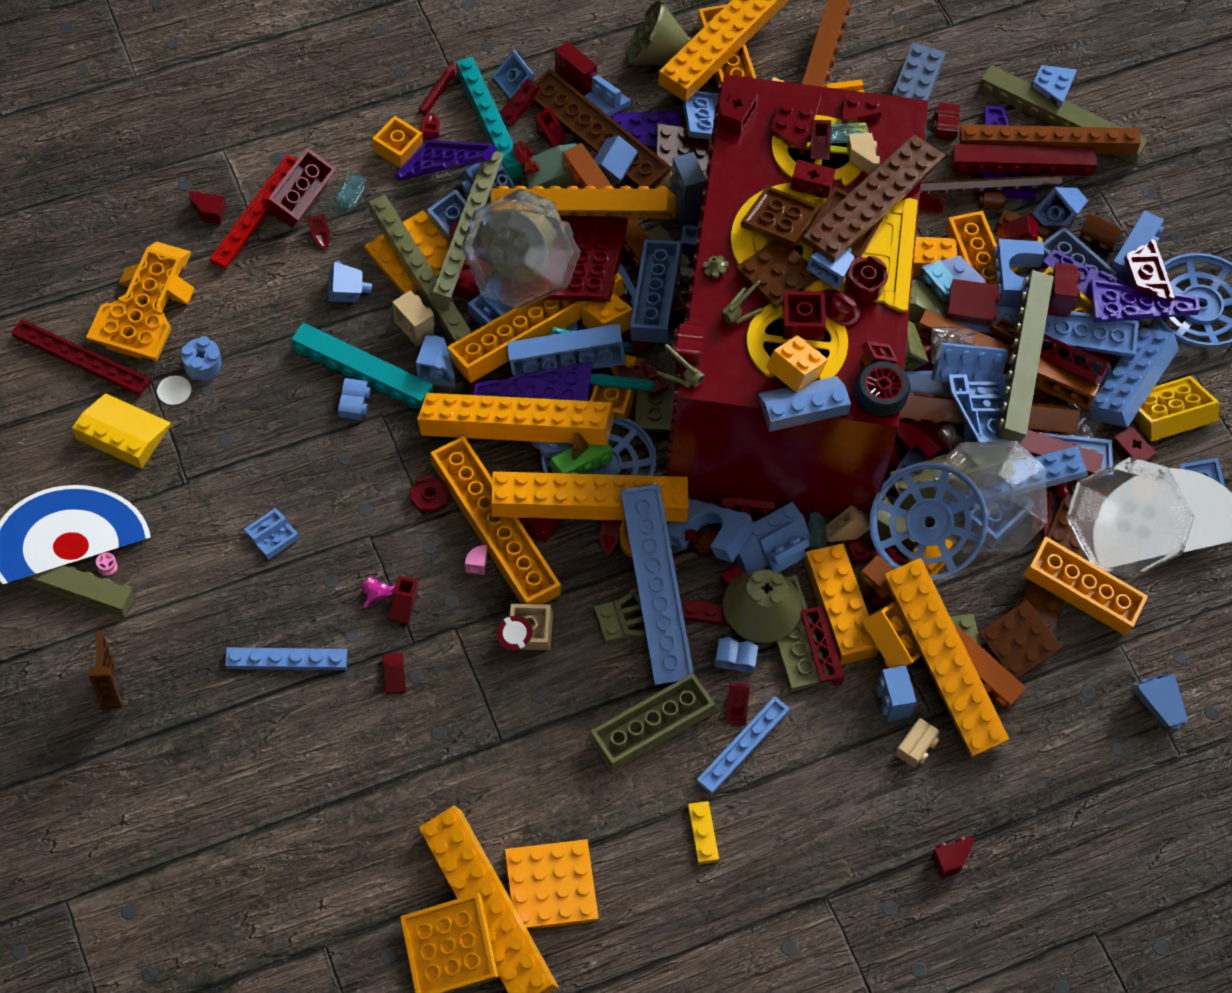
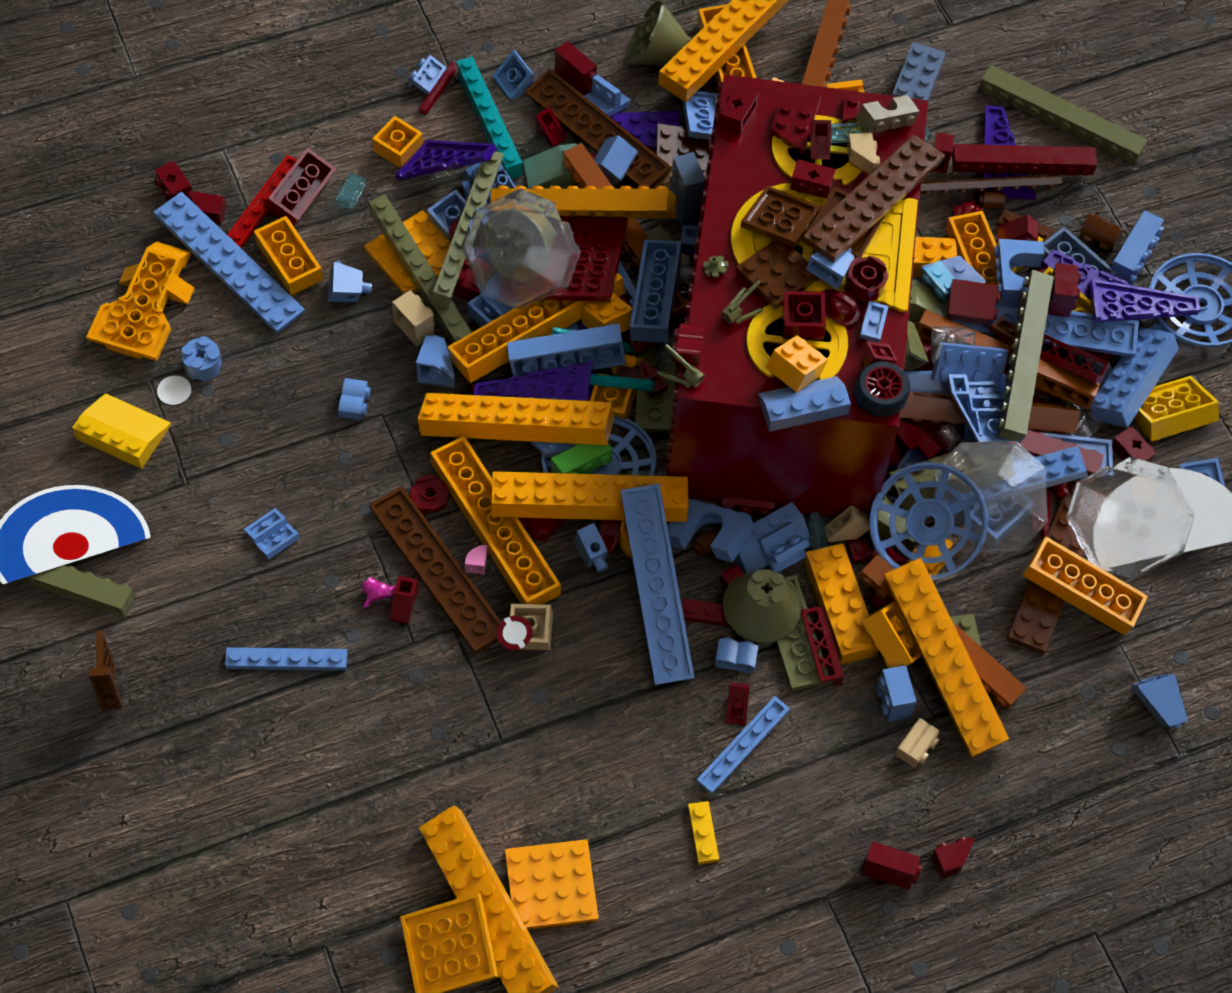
(81, 357): dark red plate -> none
(106, 559): bright pink wheel -> none
(172, 180): none -> dark red brick
(229, 262): none -> medium blue plate
(288, 255): none -> light orange brick
(320, 230): dark red plate -> none
(361, 366): teal brick -> none
(394, 673): dark red slope -> none
(427, 74): none -> medium blue bracket
(430, 126): dark red plate -> none
(437, 569): none -> reddish brown plate
(519, 103): dark red hinge -> none
(524, 157): dark red plate -> none
(579, 446): reddish brown slope -> none
(591, 547): none -> medium blue torso
(612, 619): olive plate -> none
(652, 722): olive brick -> none
(691, 534): dark red hand -> none
(873, 322): none -> medium blue plate
(892, 866): none -> dark red brick
(899, 114): none -> dark tan arch
(931, 202): clear red hinge -> none
(944, 144): none -> dark red brick
(947, 120): dark red brick -> none
(966, 208): none -> dark red animal
(1020, 640): reddish brown plate -> none
(1054, 82): medium blue wing -> none
(1060, 206): medium blue slope -> none
(1105, 140): dark orange brick -> none
(1148, 271): wing -> none

